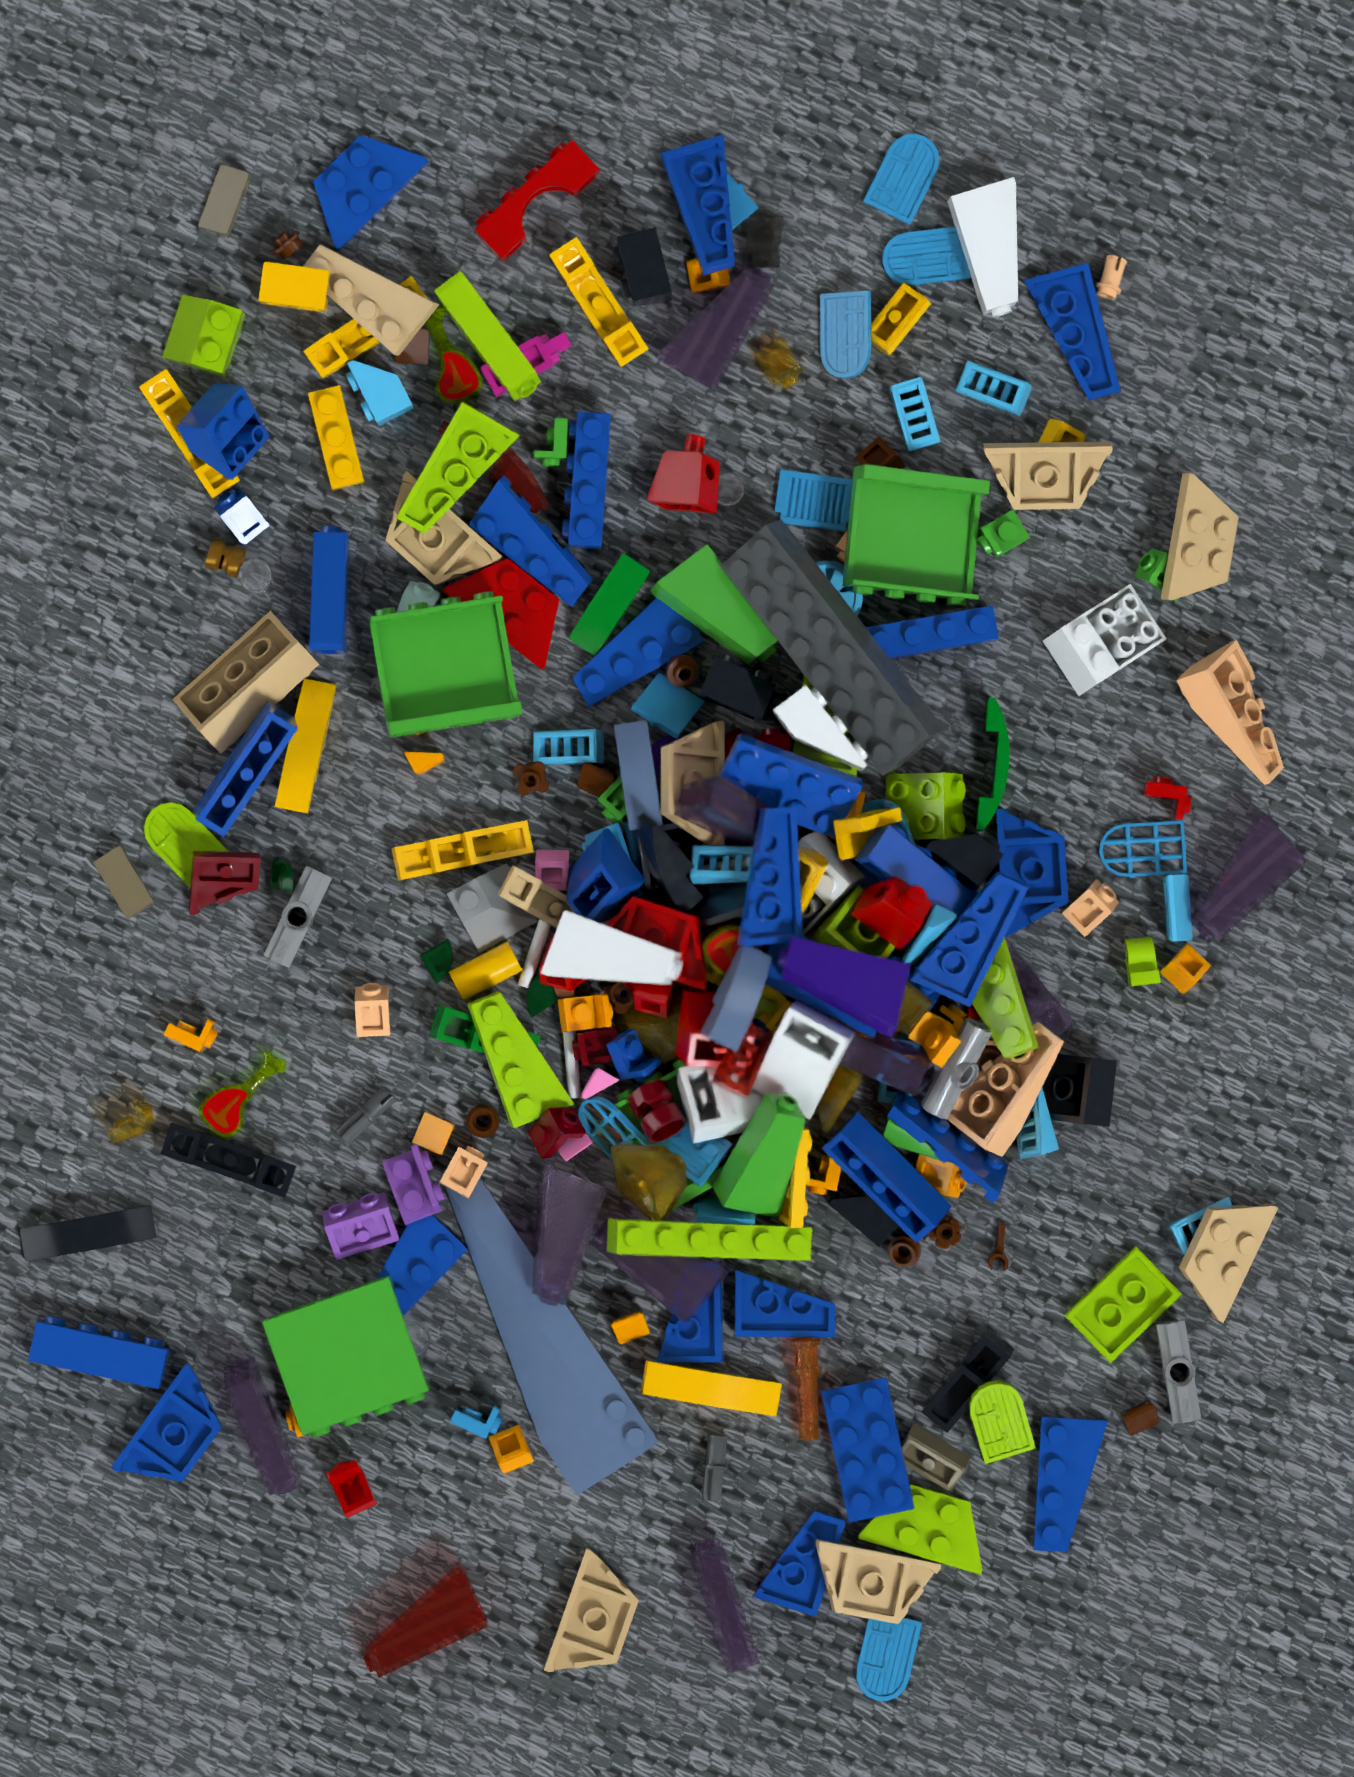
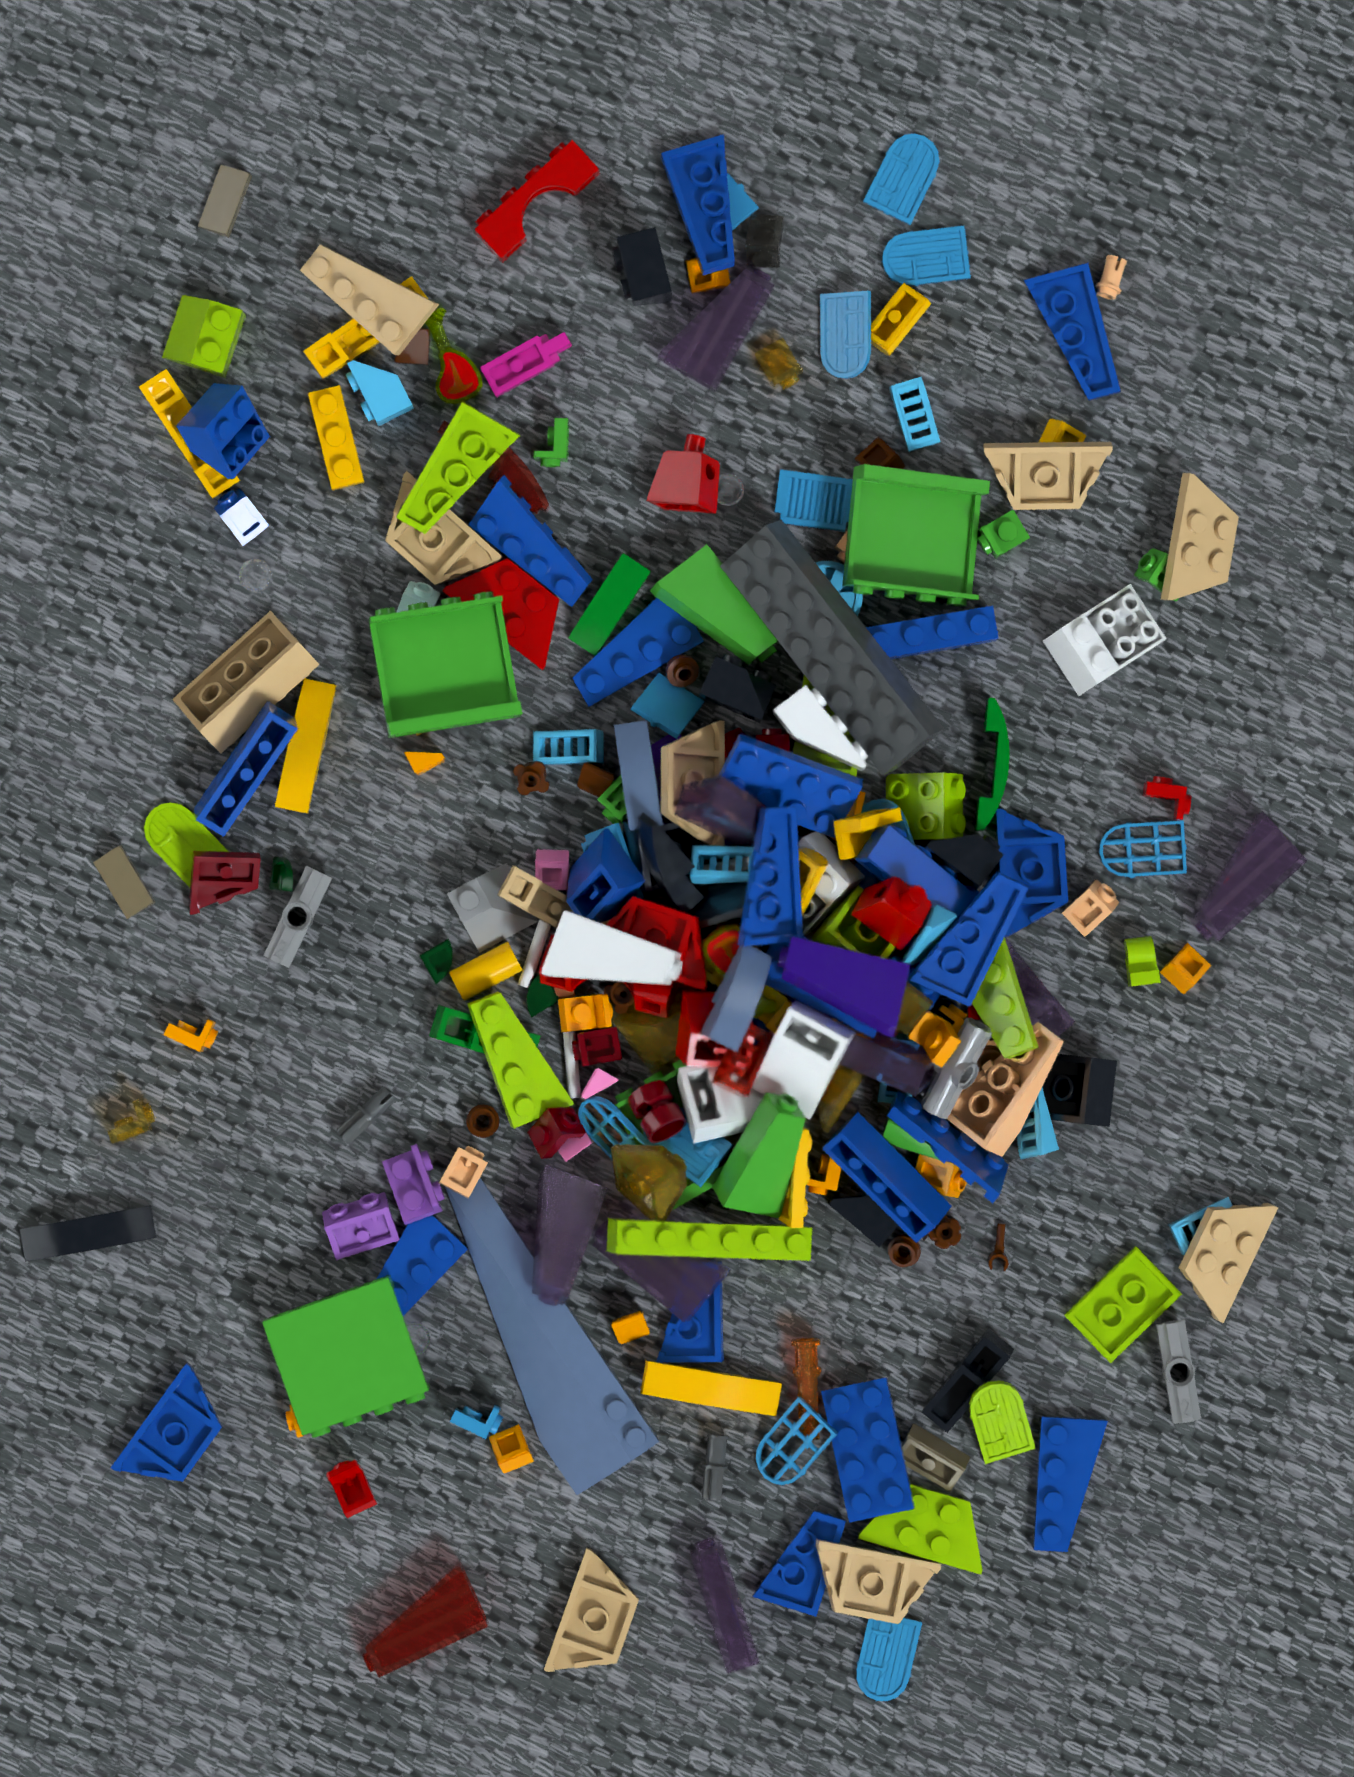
(99, 1353): blue brick -> none
(225, 1107): clear neon green piece -> none
(228, 1159): black slope -> none
(231, 562): pearl gold wheel -> none
(261, 1426): clear purple slope -> none
(286, 244): reddish brown plate -> none
(294, 287): yellow panel -> none
(329, 591): blue slope -> none
(363, 183): blue wing -> none
(372, 1010): light nougat bracket -> none
(433, 1133): light orange slope -> none
(462, 850): yellow slope -> none
(487, 336): lime slope -> none
(589, 482): blue brick -> none
(598, 302): yellow slope -> none
(630, 1057): blue bracket -> none
(712, 1211): dark azure piece -> none
(779, 1311): blue wing -> none
(794, 1431): none -> dark azure window
(988, 237): white slope -> none
(1020, 398): medium azure slope -> none
(1140, 1417): reddish brown slope -> none
(1177, 908): medium azure slope -> none
(1224, 699): light nougat wedge -> none

